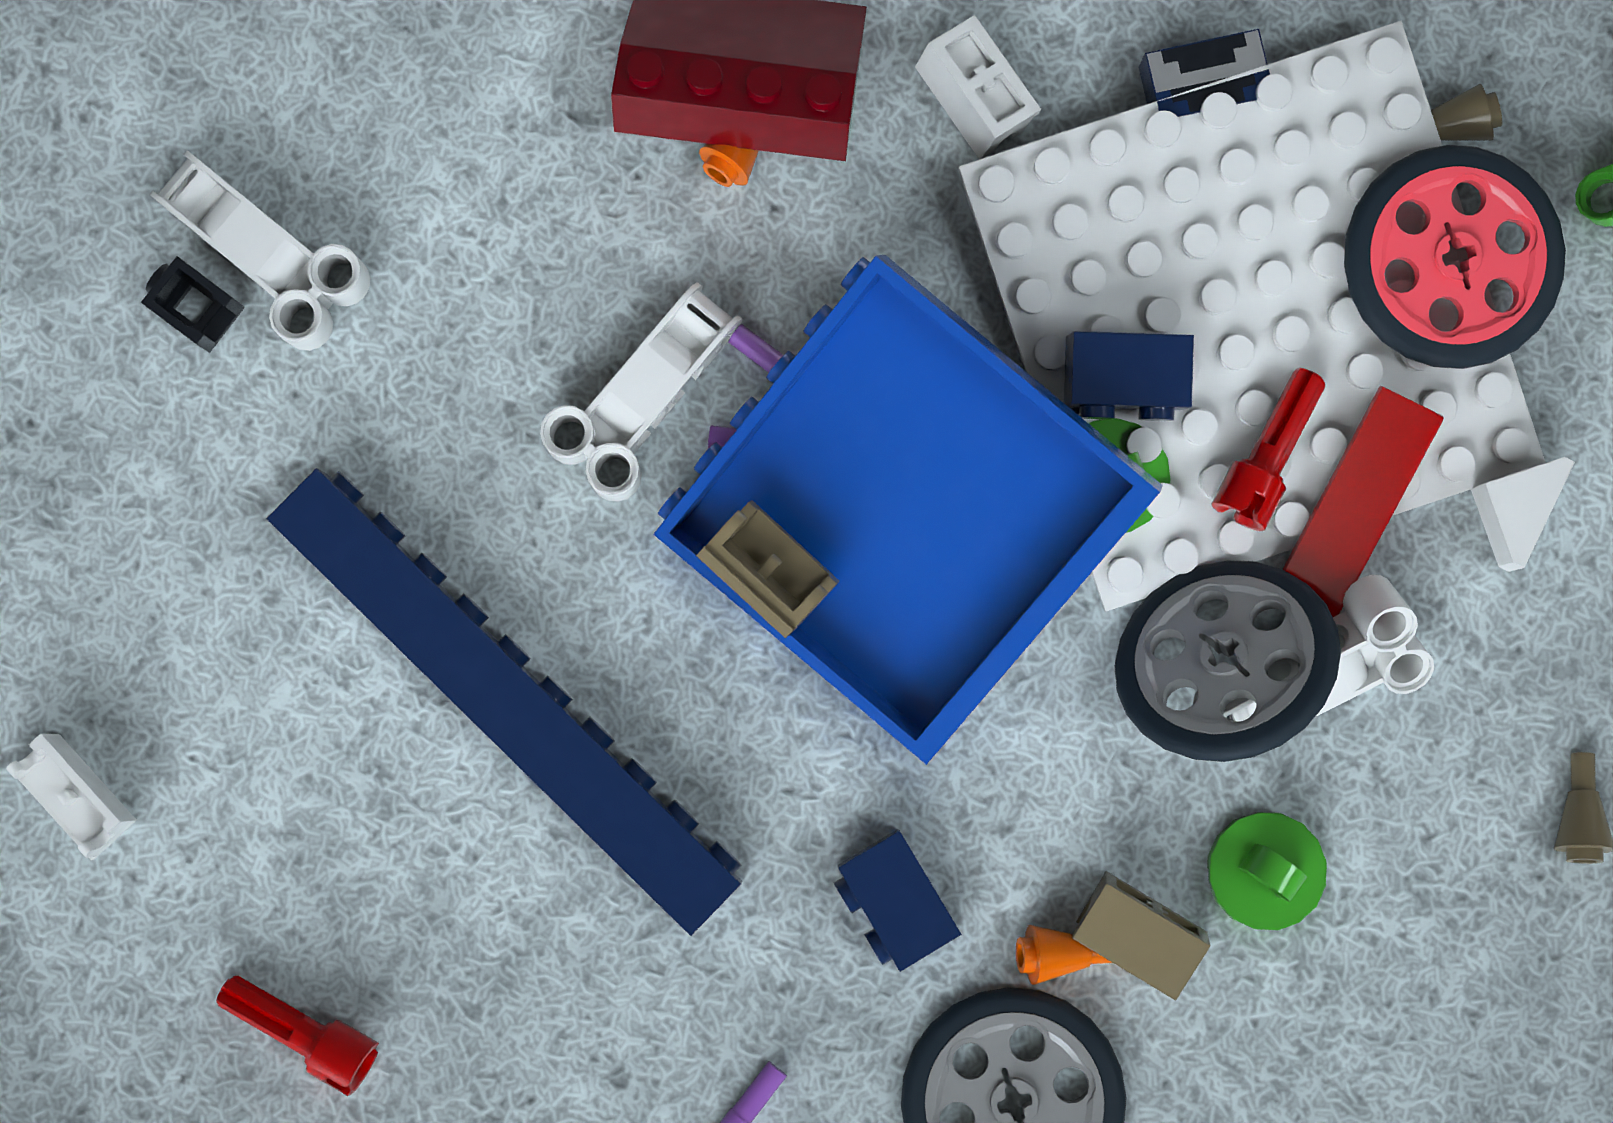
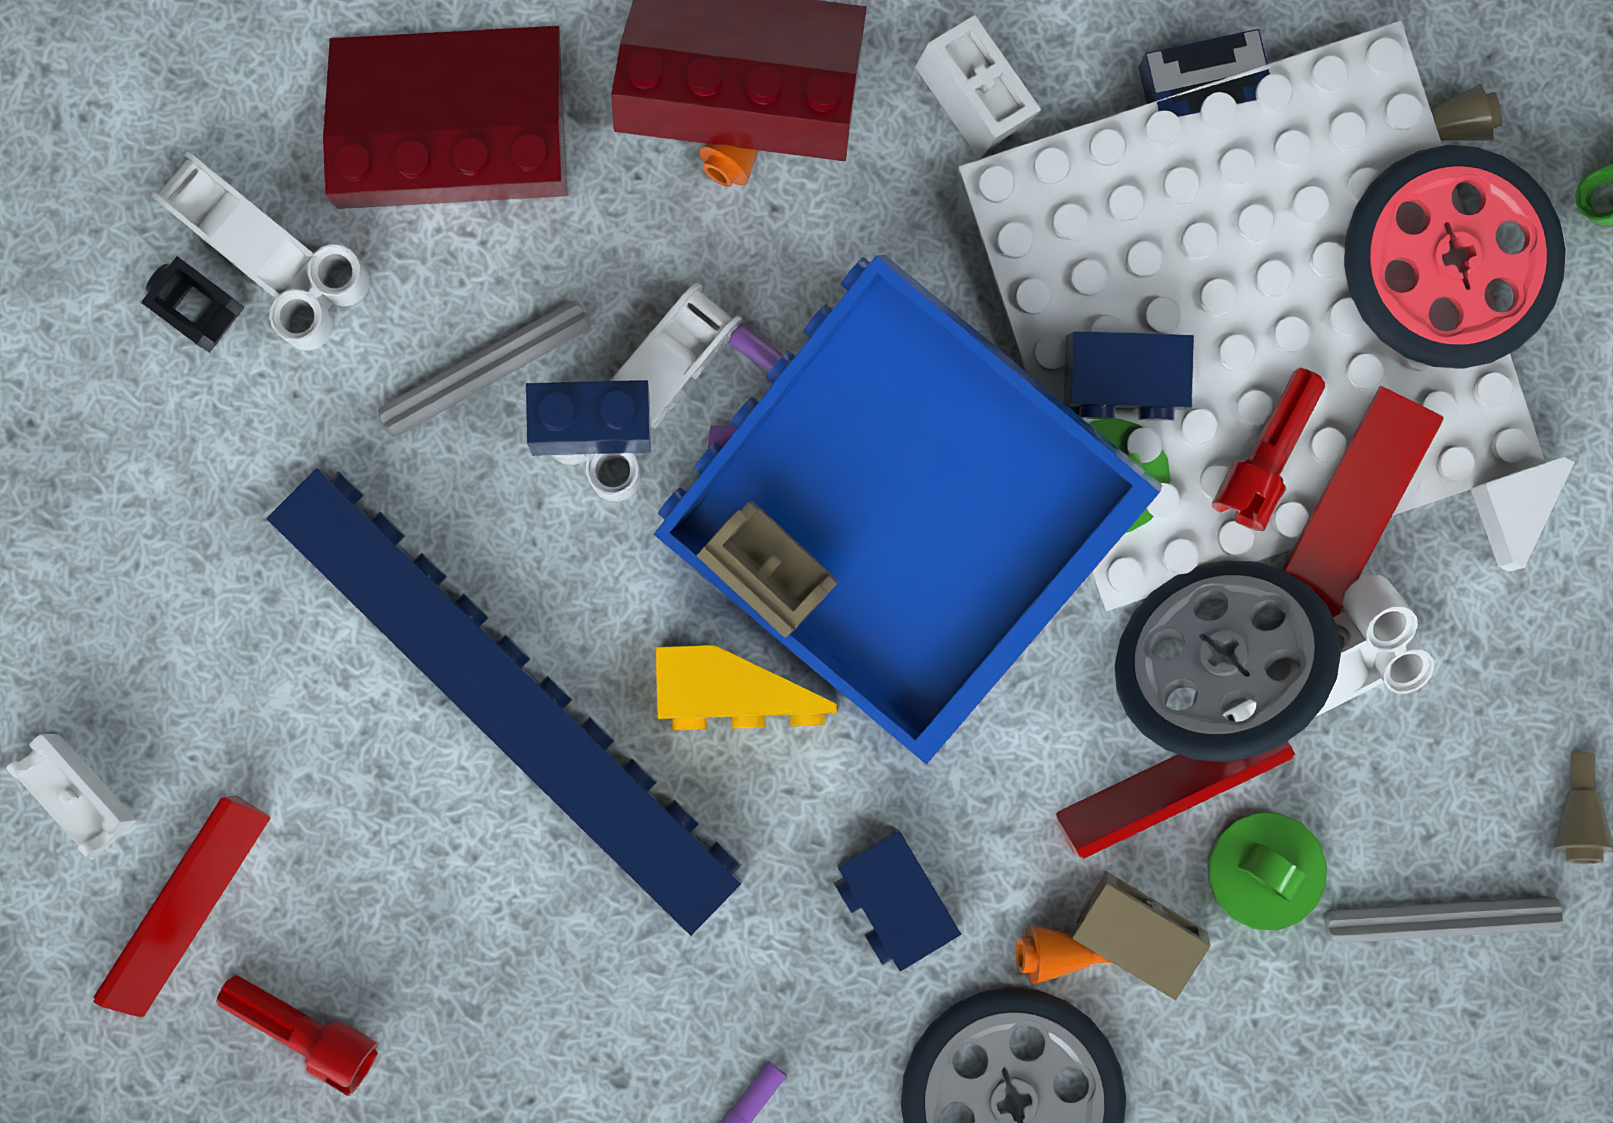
(182, 907): none -> red slope
(444, 118): none -> dark red slope
(484, 368): none -> light grey axle
(588, 417): none -> dark blue brick
(716, 683): none -> yellow slope
(1156, 796): none -> red slope
(1443, 919): none -> light grey axle

